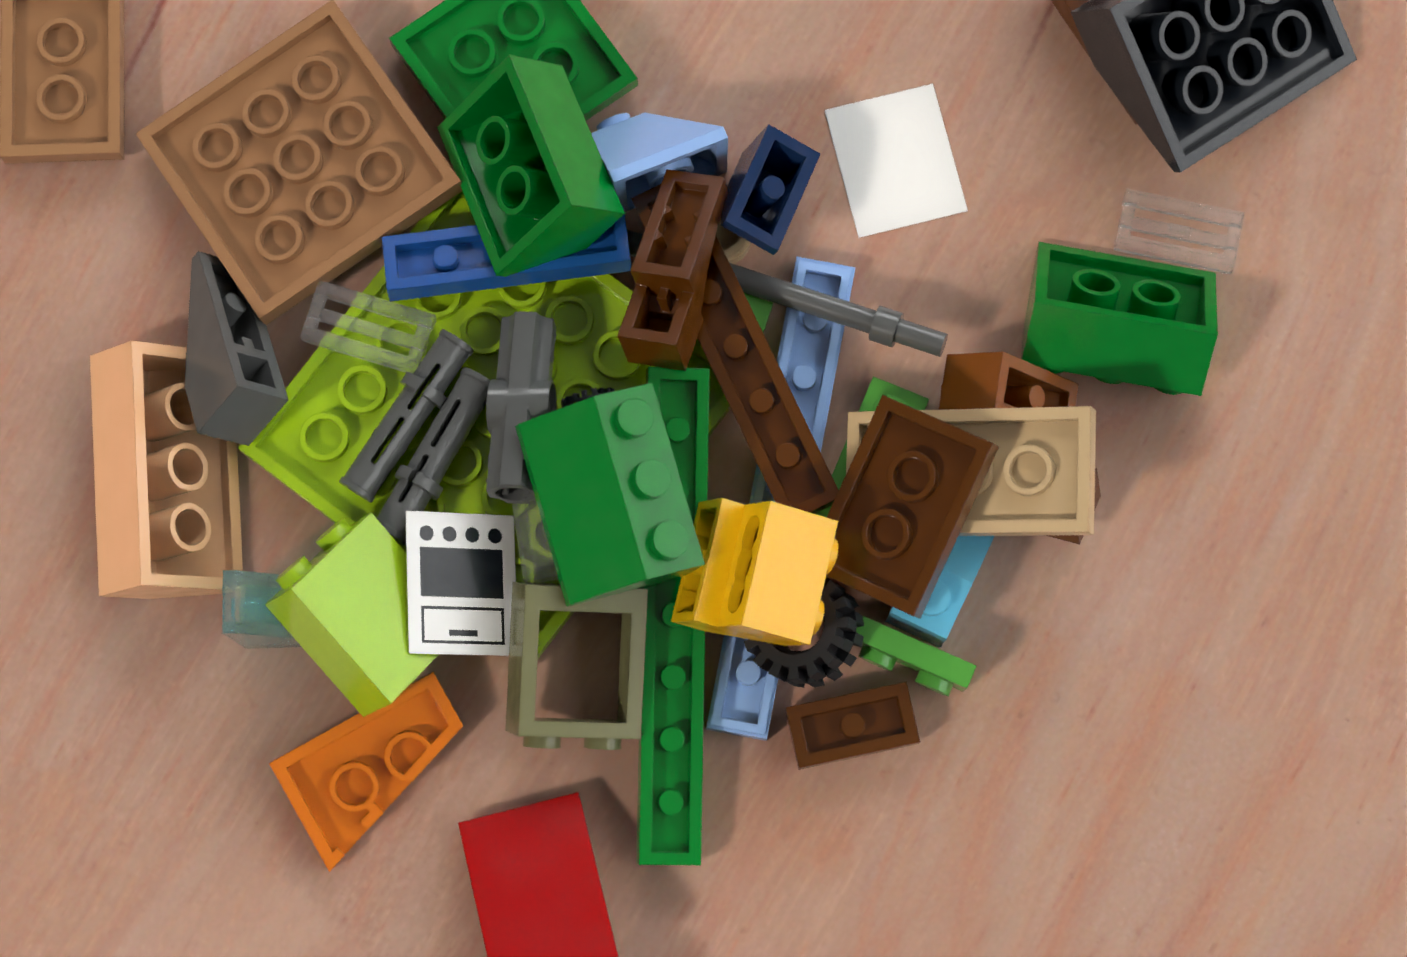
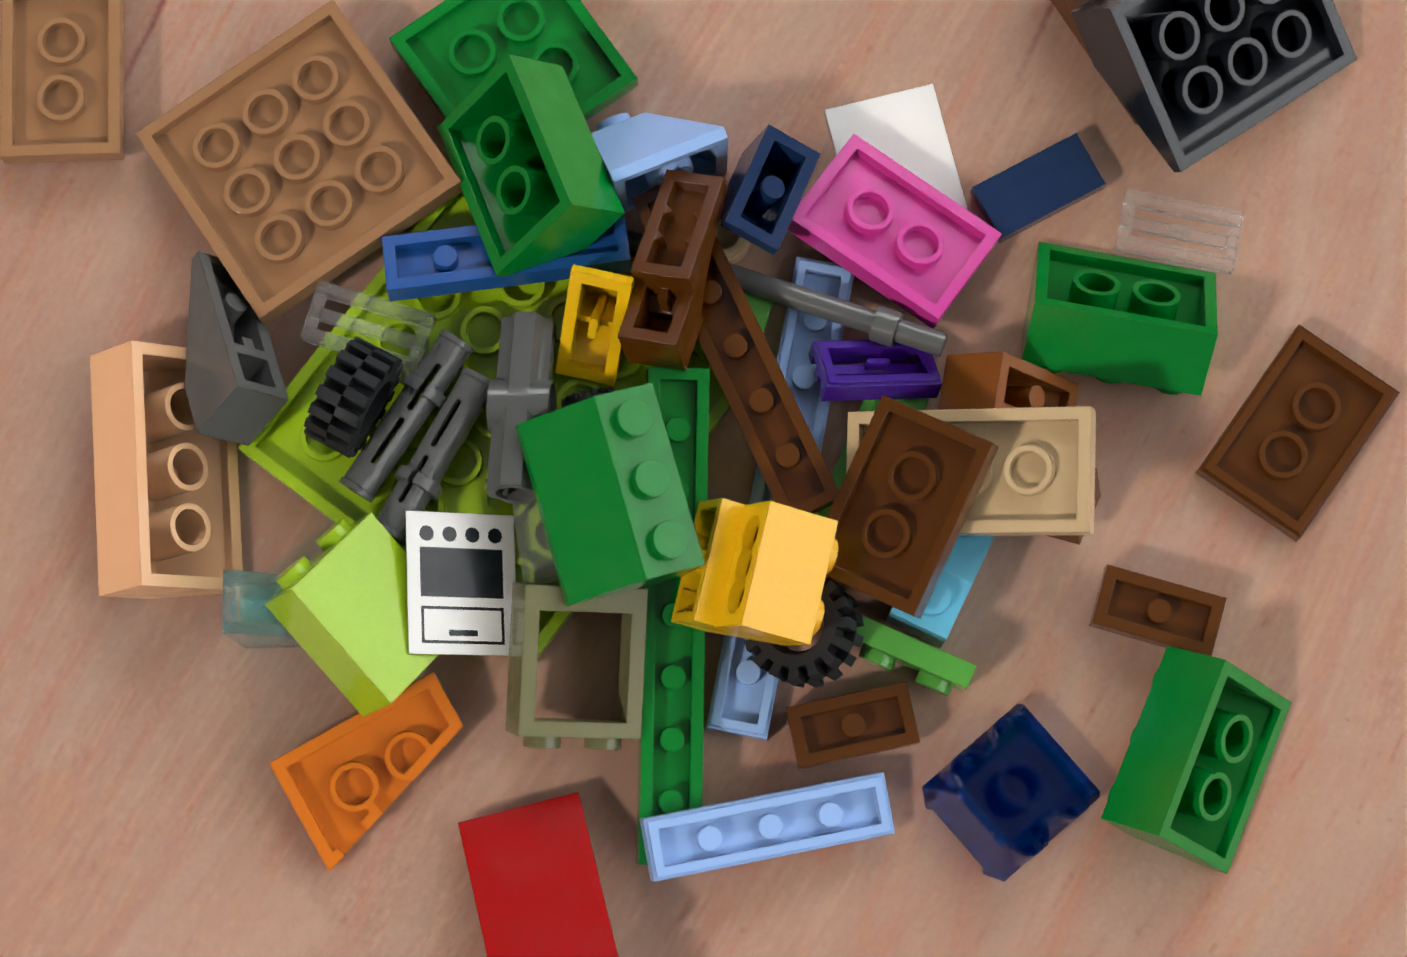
(353, 397): none -> black tyre
(591, 324): none -> yellow slope
(766, 826): none -> light blue tile
(876, 376): none -> dark purple tile
(893, 231): none -> dark pink plate
(1009, 793): none -> clear blue slope
(1038, 187): none -> dark blue tile
(1157, 611): none -> reddish brown plate
(1196, 758): none -> green slope
(1297, 433): none -> reddish brown tile

